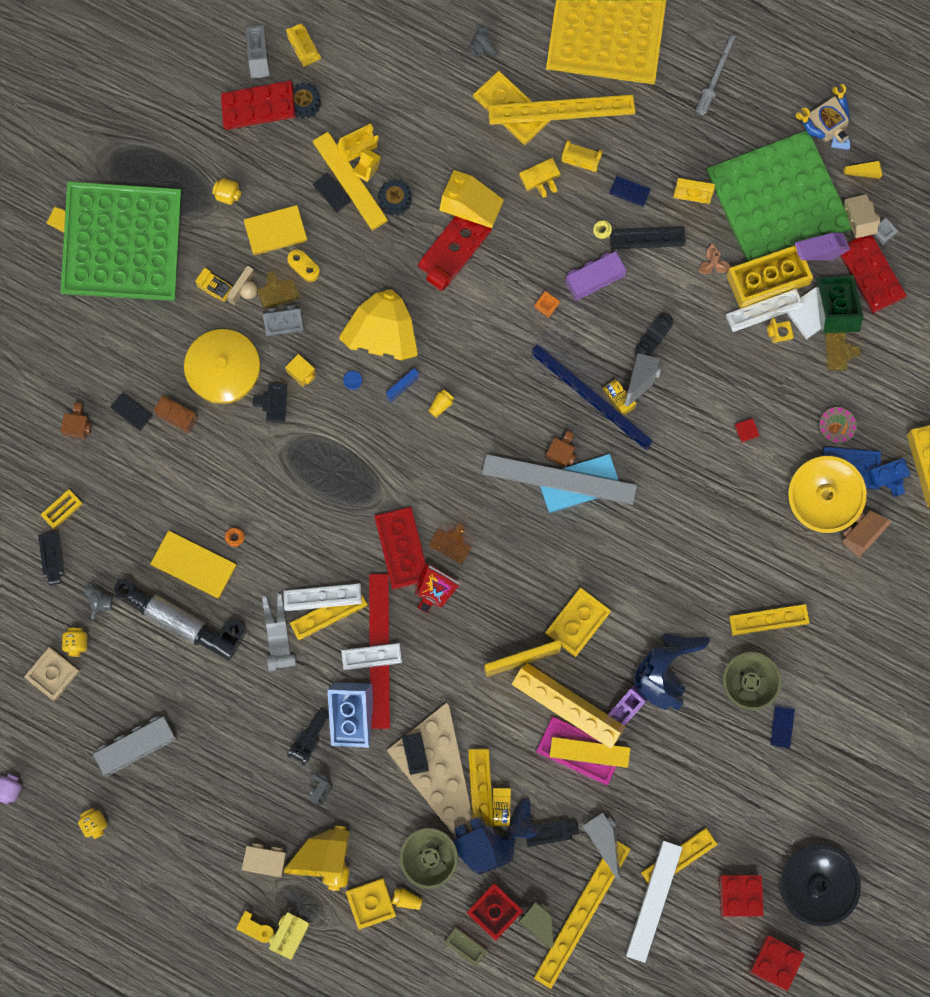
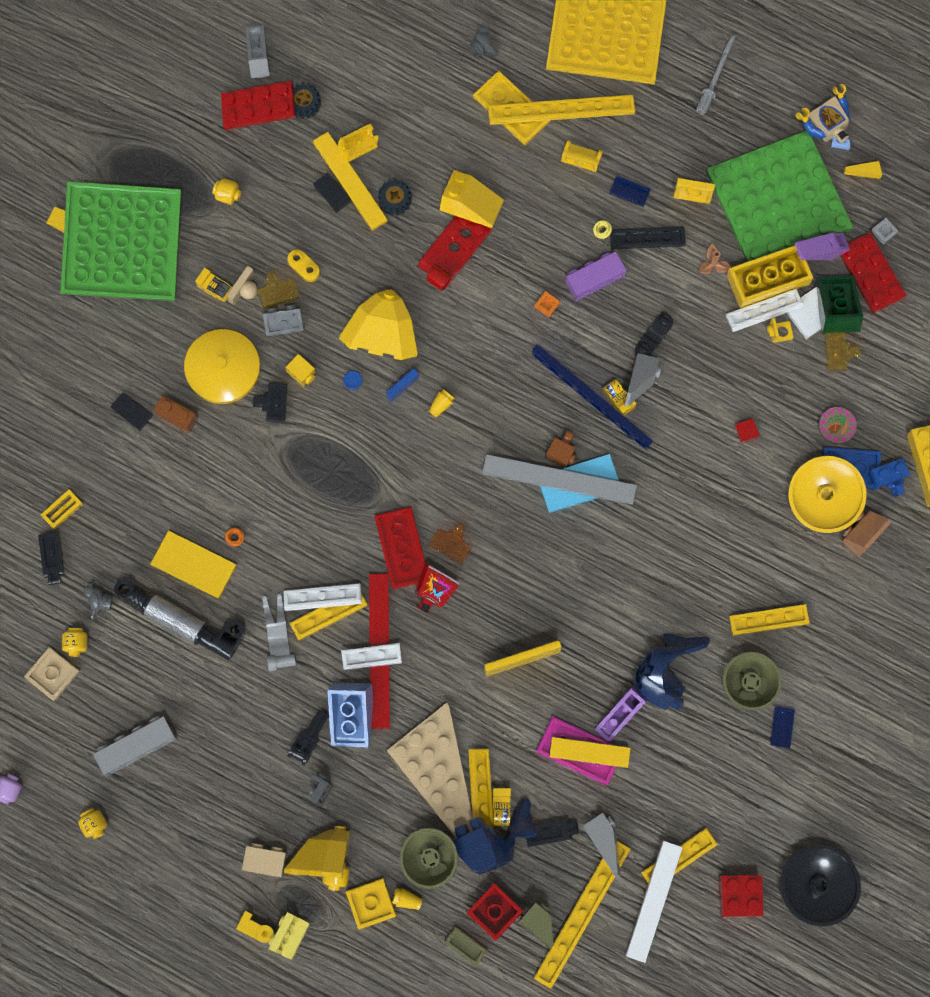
(75, 424): dark orange brick -> none
(275, 230): yellow tile -> none
(302, 45): yellow hinge -> none
(367, 165): yellow panel -> none
(415, 753): black tile -> none
(539, 175): yellow hinge -> none
(568, 705): yellow brick -> none
(578, 622): yellow plate -> none
(776, 963): red brick -> none
(862, 216): tan brick -> none

